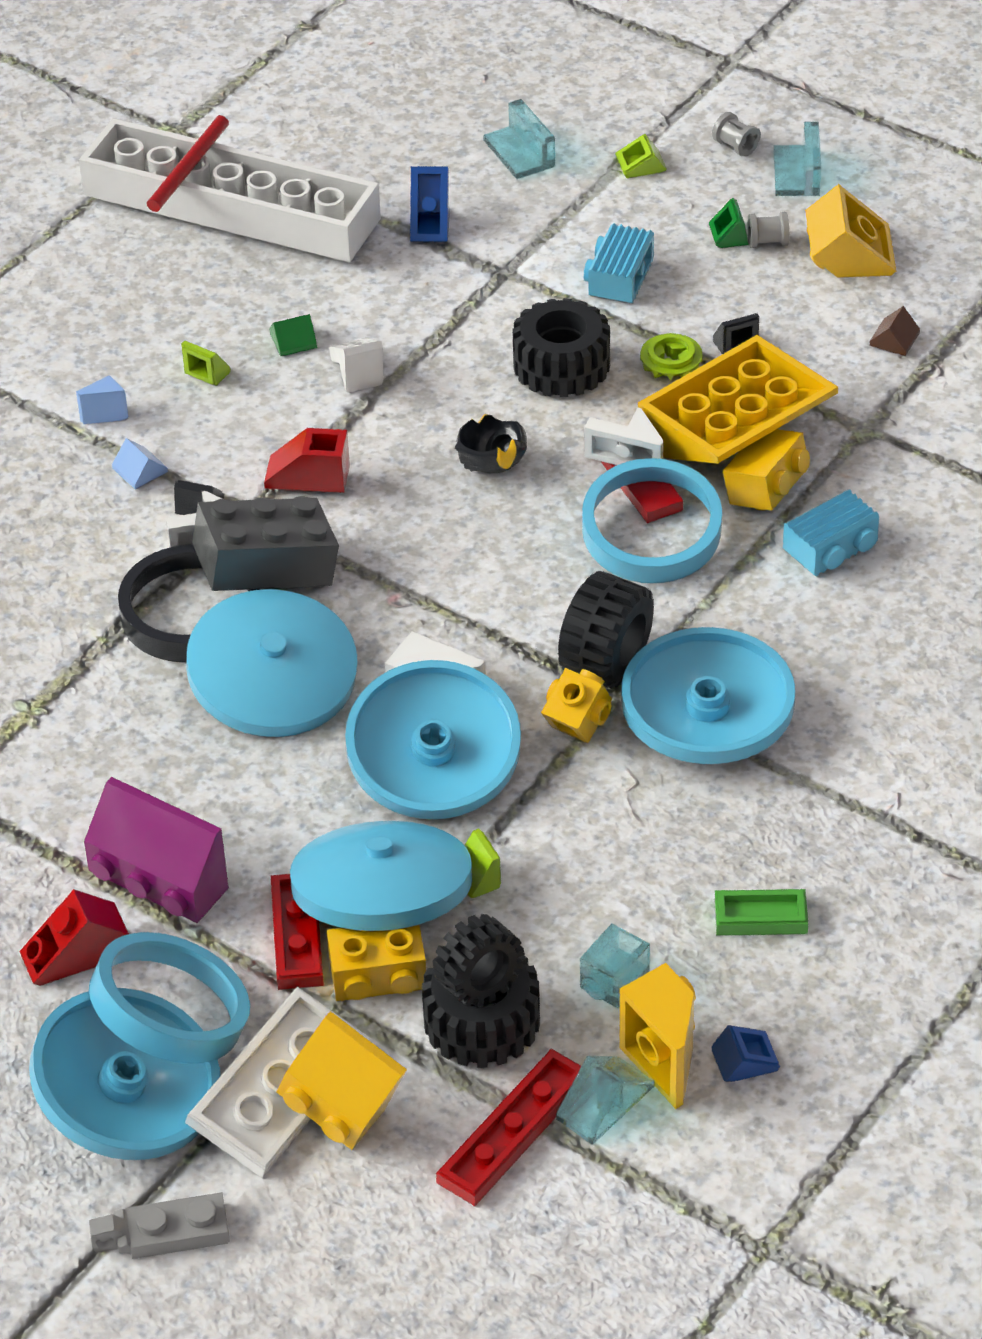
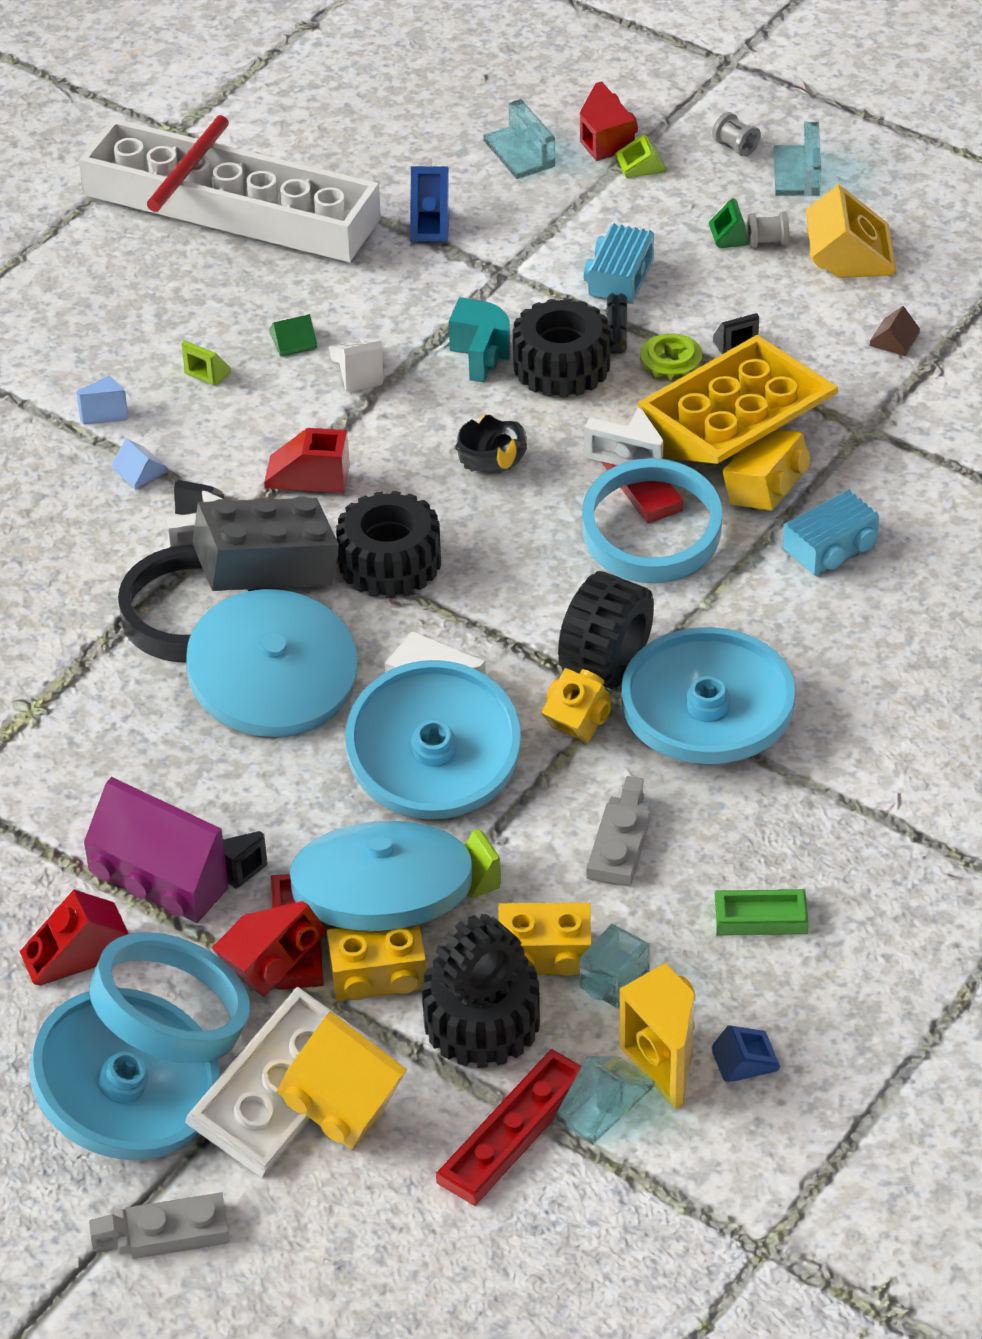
(244, 857): none -> black slope
(269, 944): none -> red slope
(389, 544): none -> black tyre
(480, 332): none -> teal brick
(550, 933): none -> yellow brick
(605, 123): none -> red slope
(617, 320): none -> black axle
(620, 836): none -> light grey hinge

